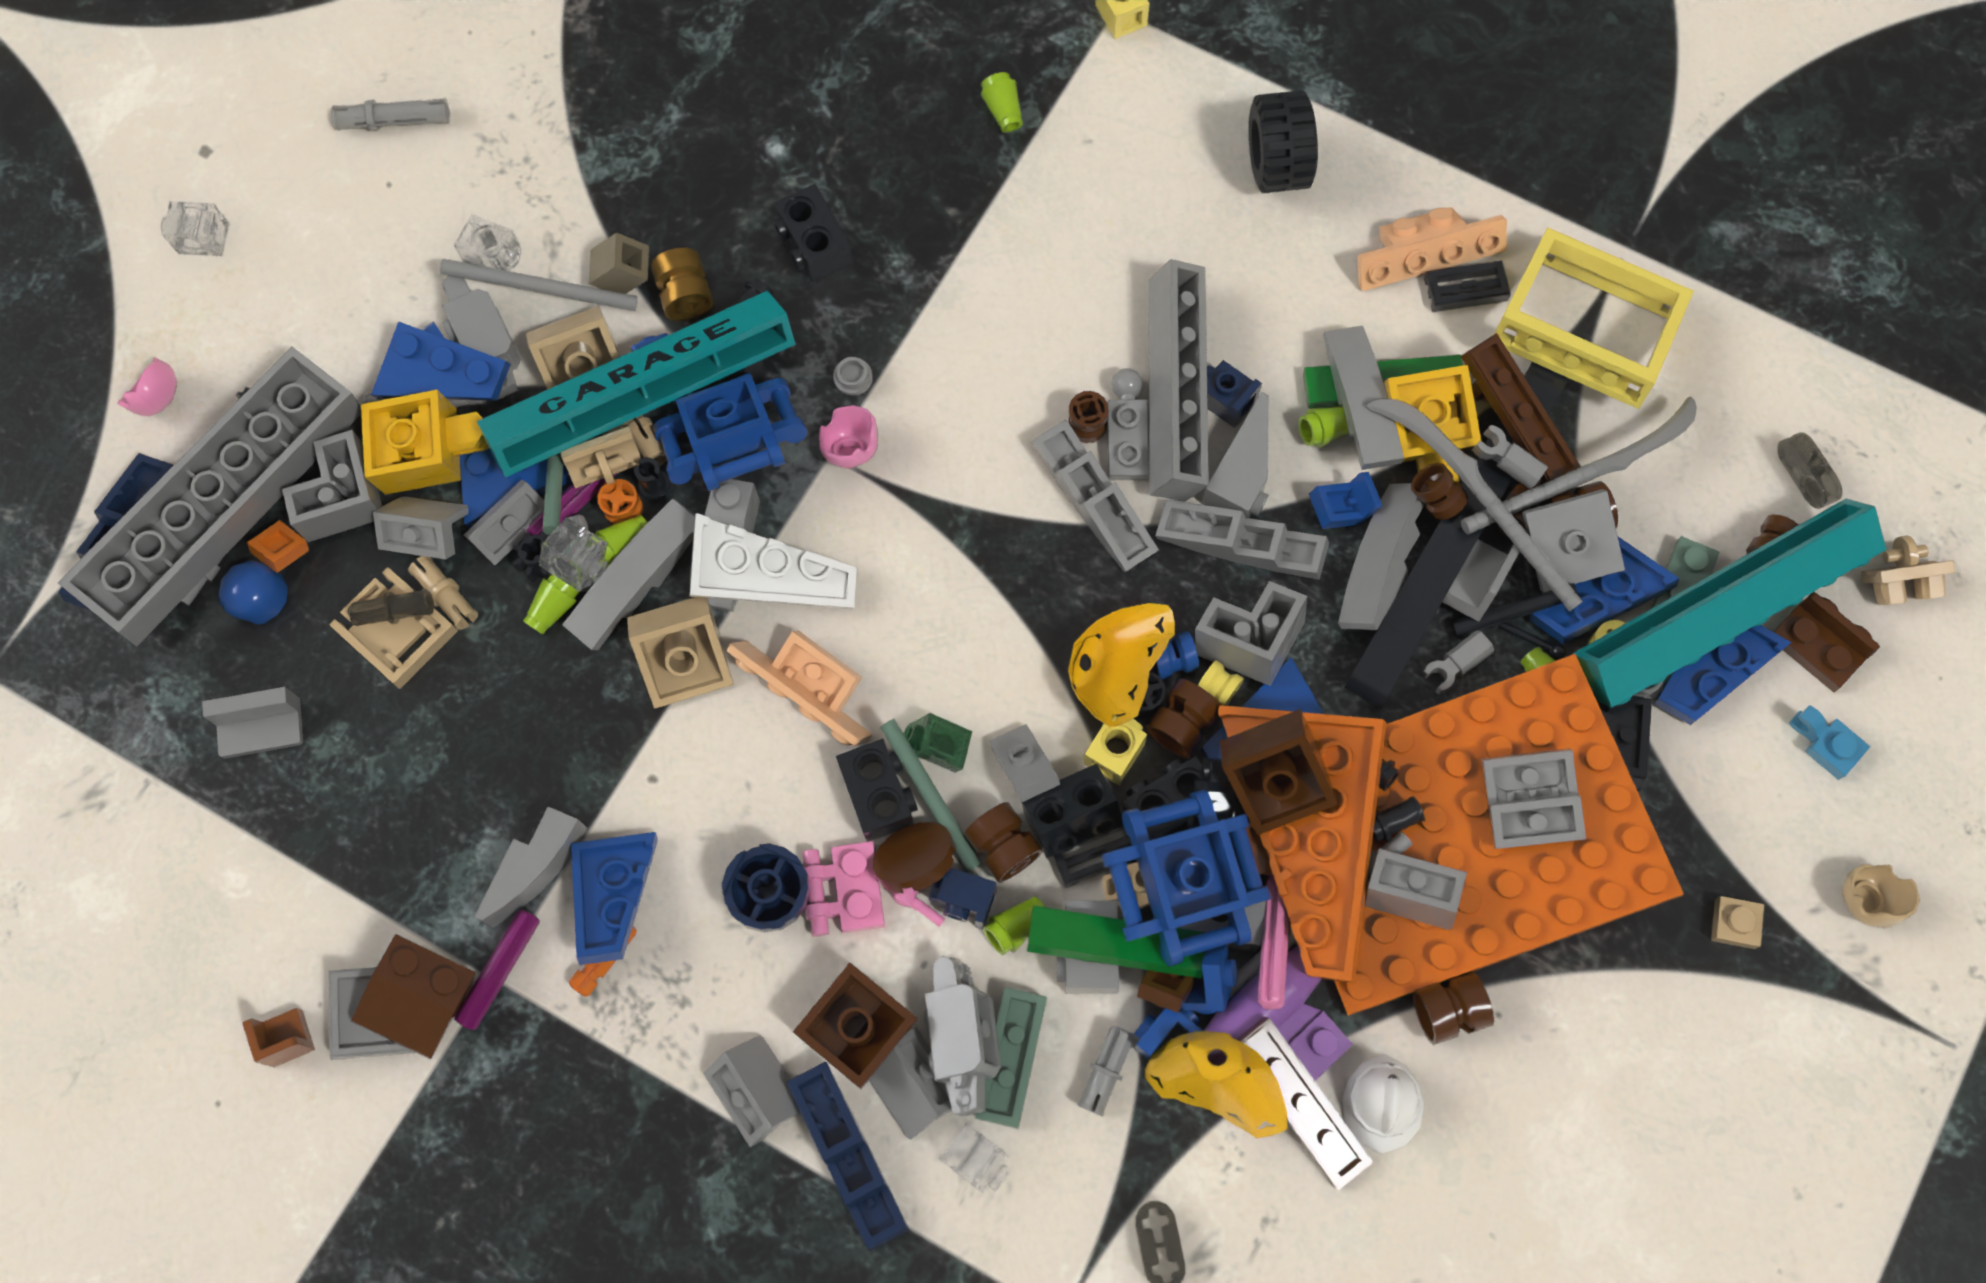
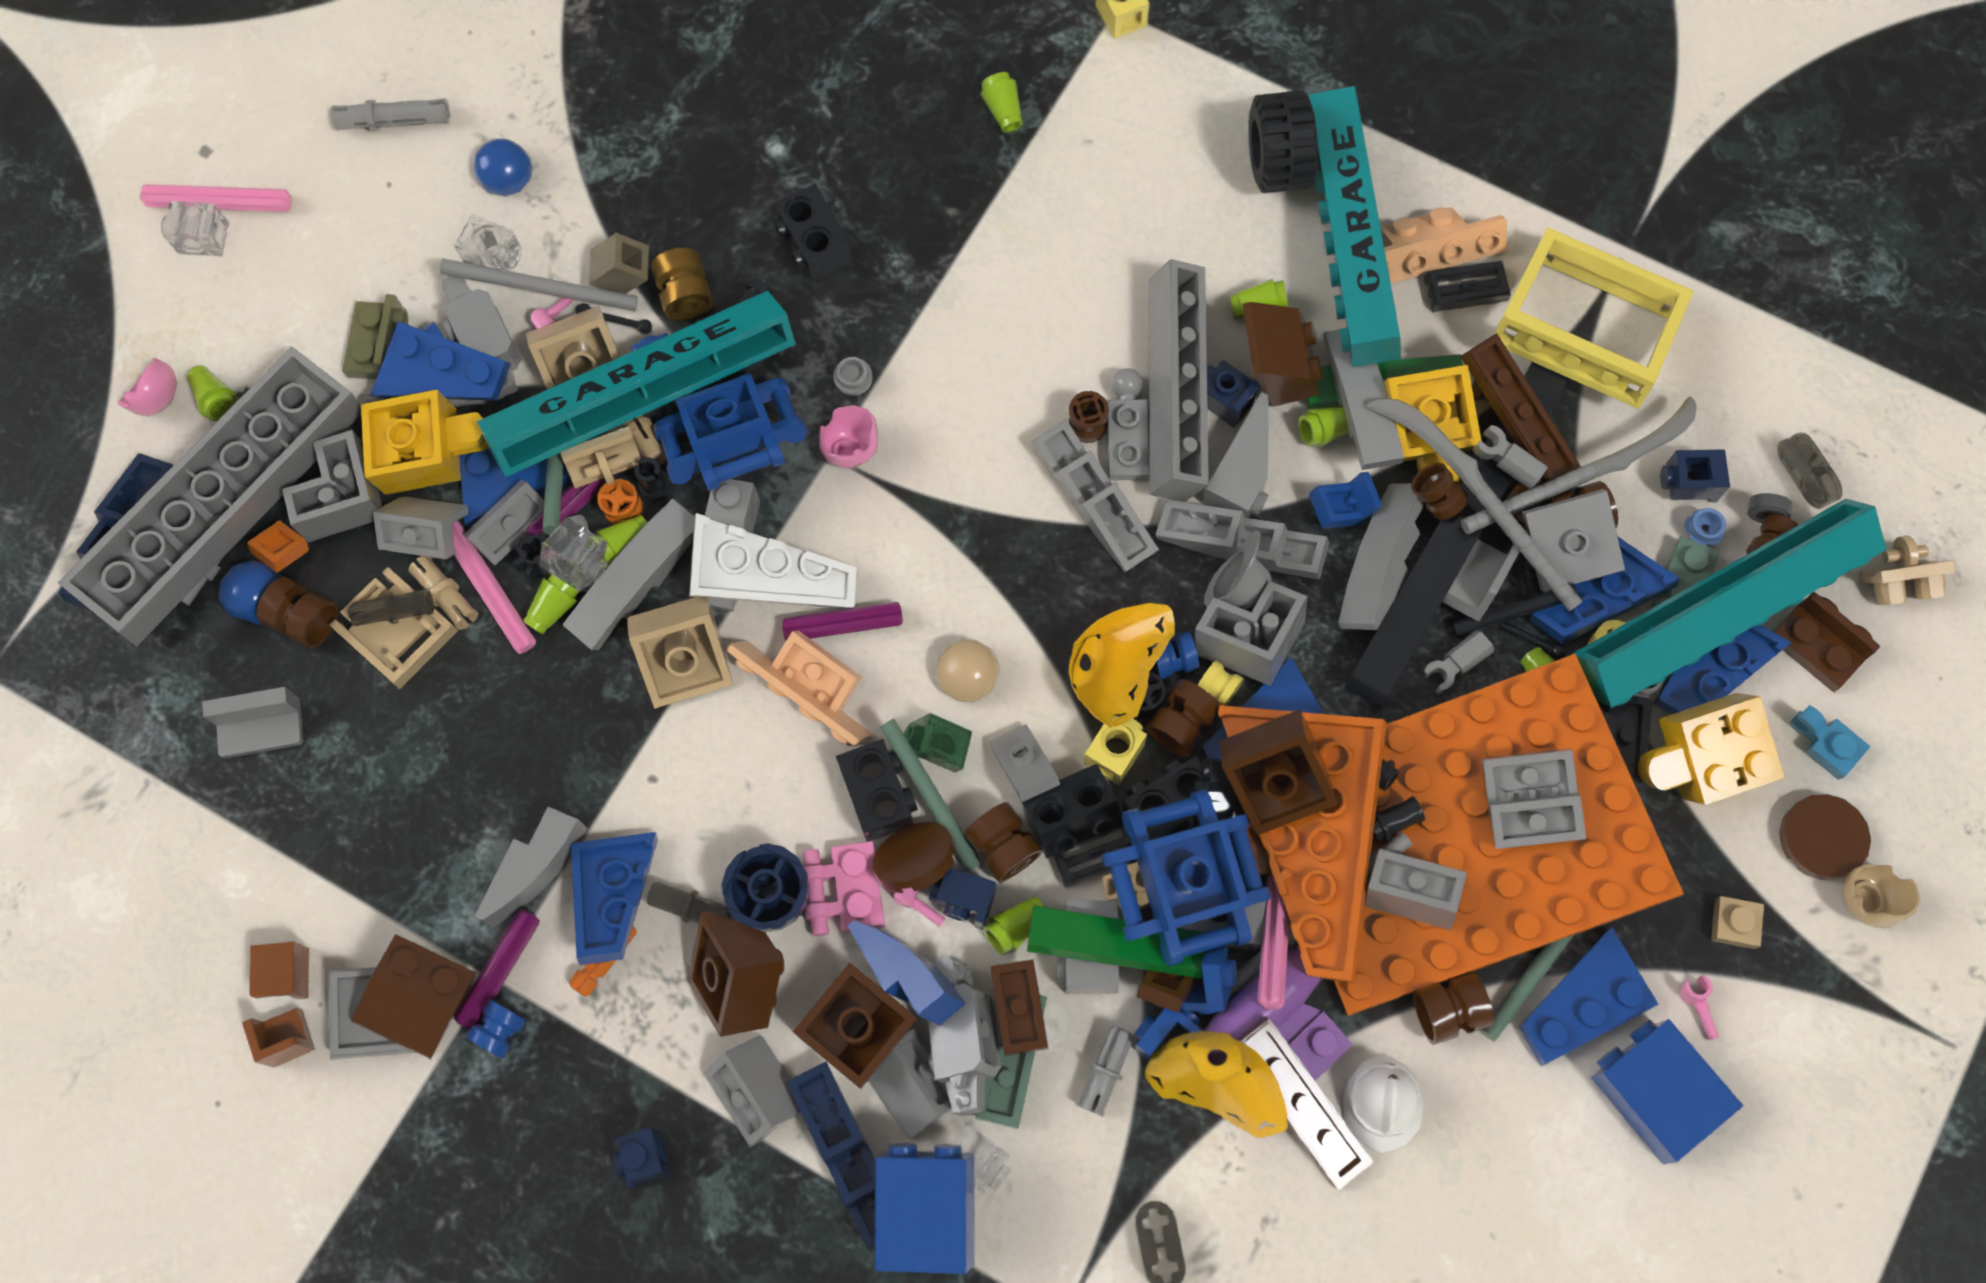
(210, 393): none -> lime cone
(223, 197): none -> bright pink axle
(279, 970): none -> dark orange panel
(297, 612): none -> reddish brown wheel
(371, 336): none -> olive bracket
(491, 592): none -> bright pink axle
(497, 1026): none -> blue wheel
(502, 167): none -> blue hair
(543, 317): none -> bright pink hand
(641, 1157): none -> dark blue brick
(644, 326): none -> black hinge
(683, 903): none -> clear smoke axle
(734, 974): none -> reddish brown slope
(845, 620): none -> magenta axle
(907, 974): none -> slope
(925, 1209): none -> blue brick
(967, 670): none -> tan hair
(1019, 1007): none -> reddish brown plate
(1241, 577): none -> light grey piece
(1265, 292): none -> lime cone
(1282, 352): none -> reddish brown slope
(1354, 231): none -> teal brick
(1524, 987): none -> sand green bar
(1589, 1001): none -> blue wing
(1665, 1090): none -> blue brick
(1700, 1003): none -> bright pink hand
(1705, 468): none -> dark blue brick
(1712, 520): none -> medium blue plate
(1712, 754): none -> brick
(1767, 504): none -> dark grey tile
(1825, 836): none -> reddish brown tile

